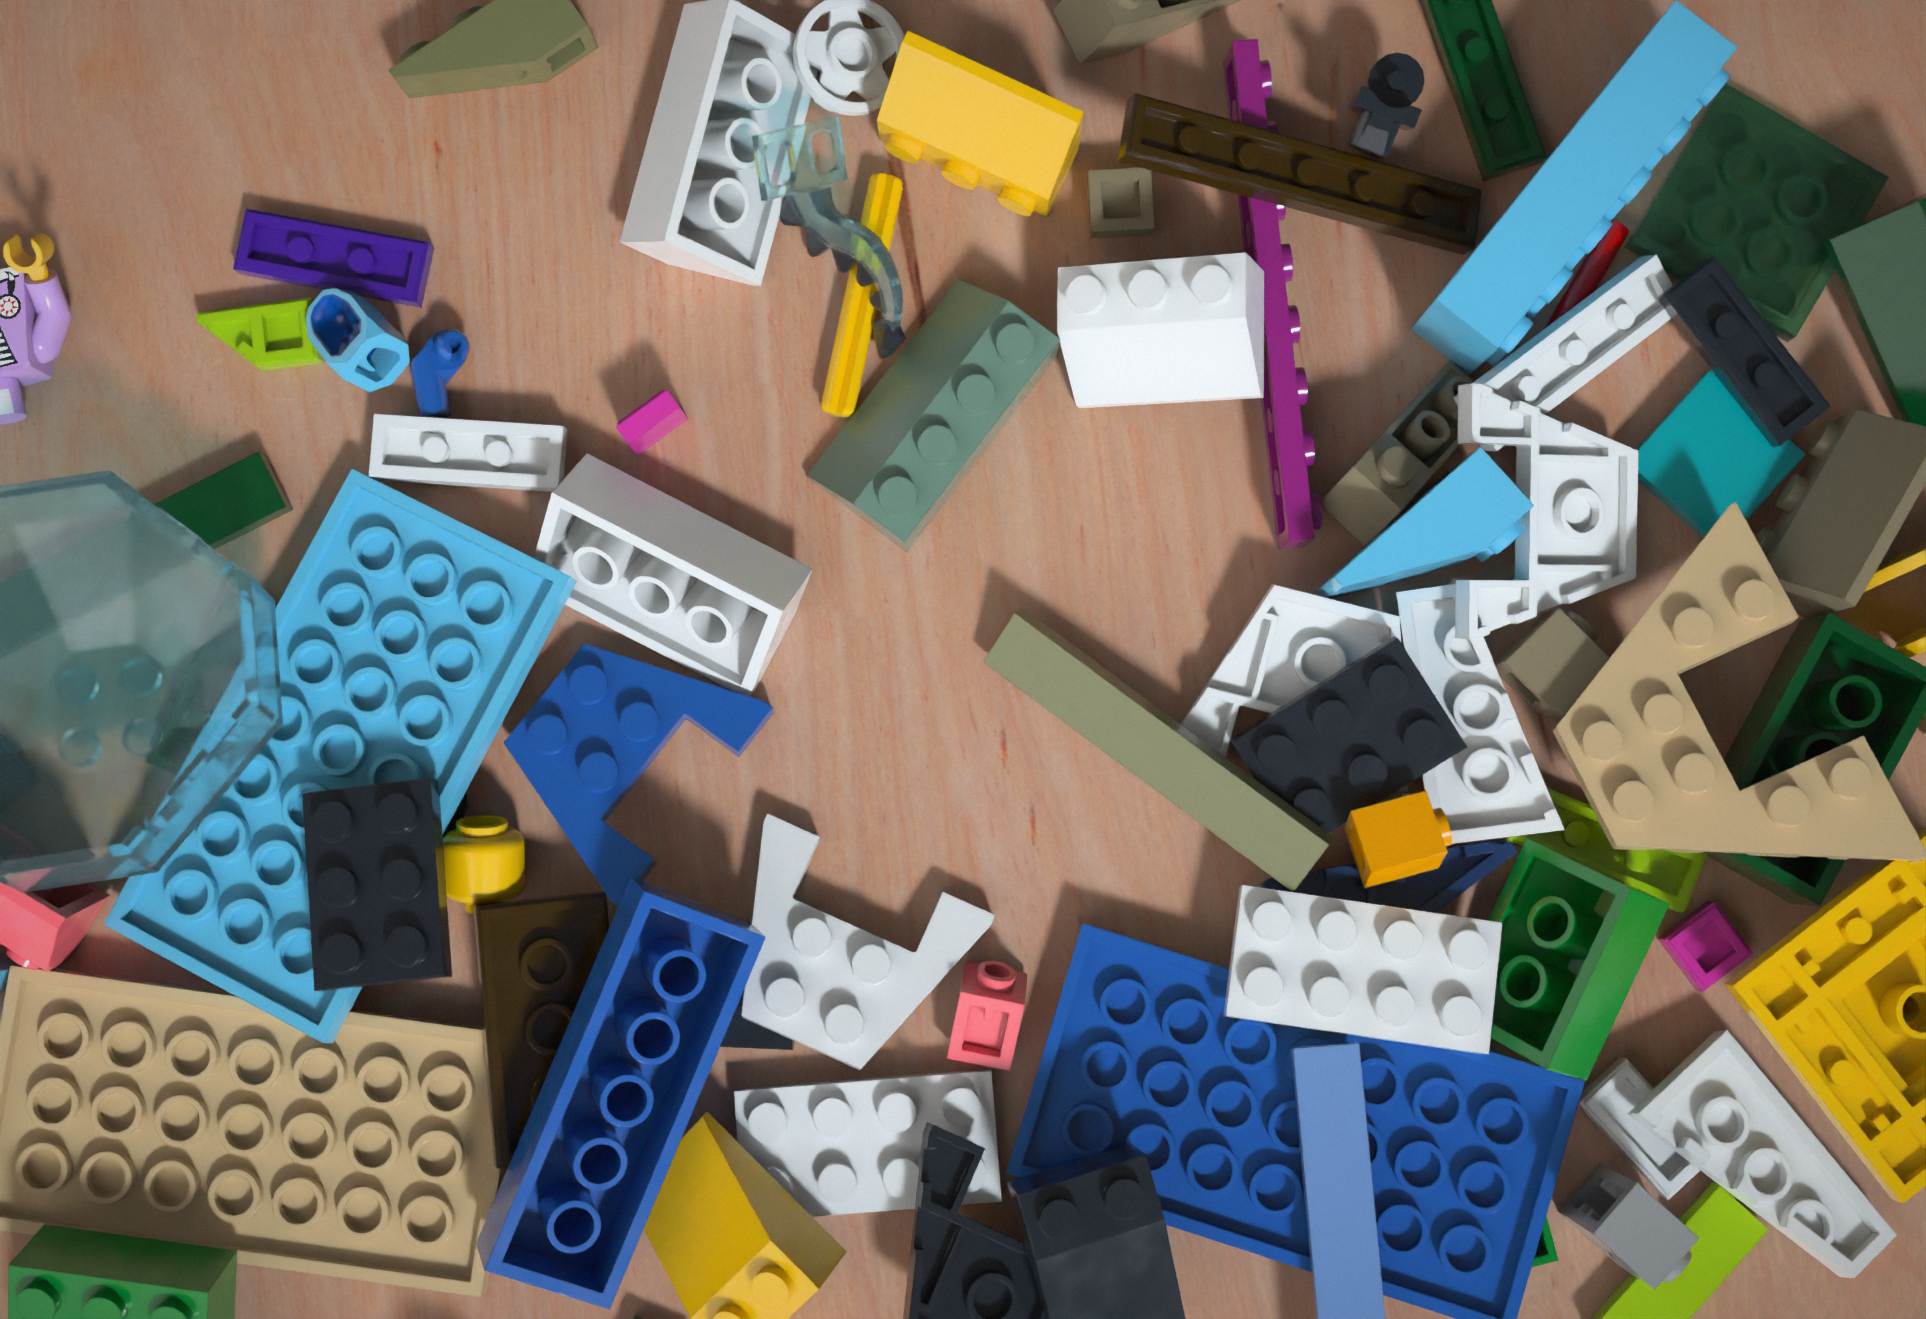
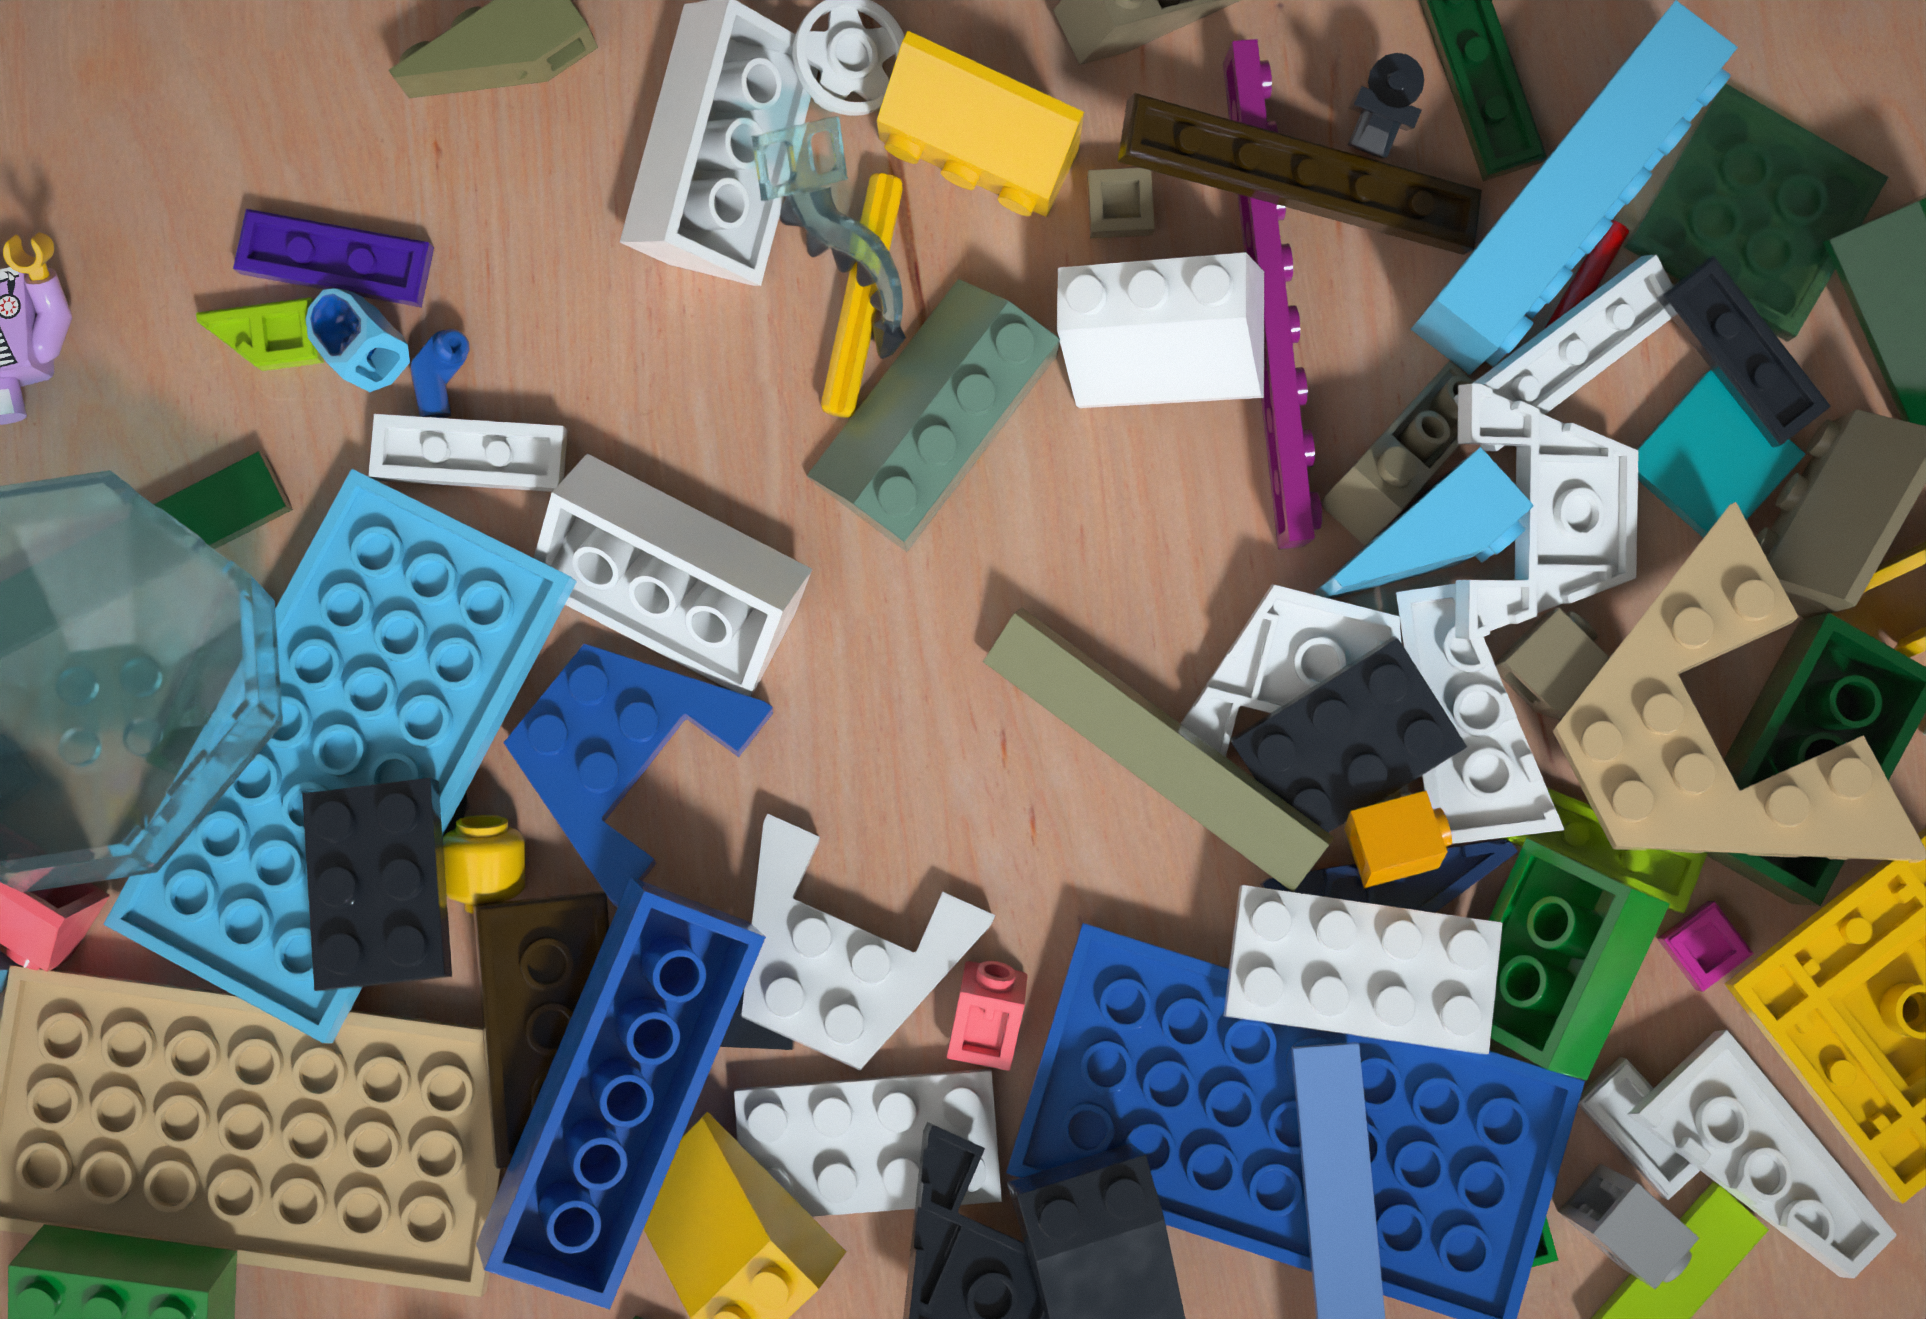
(651, 421): dark pink tile -> none

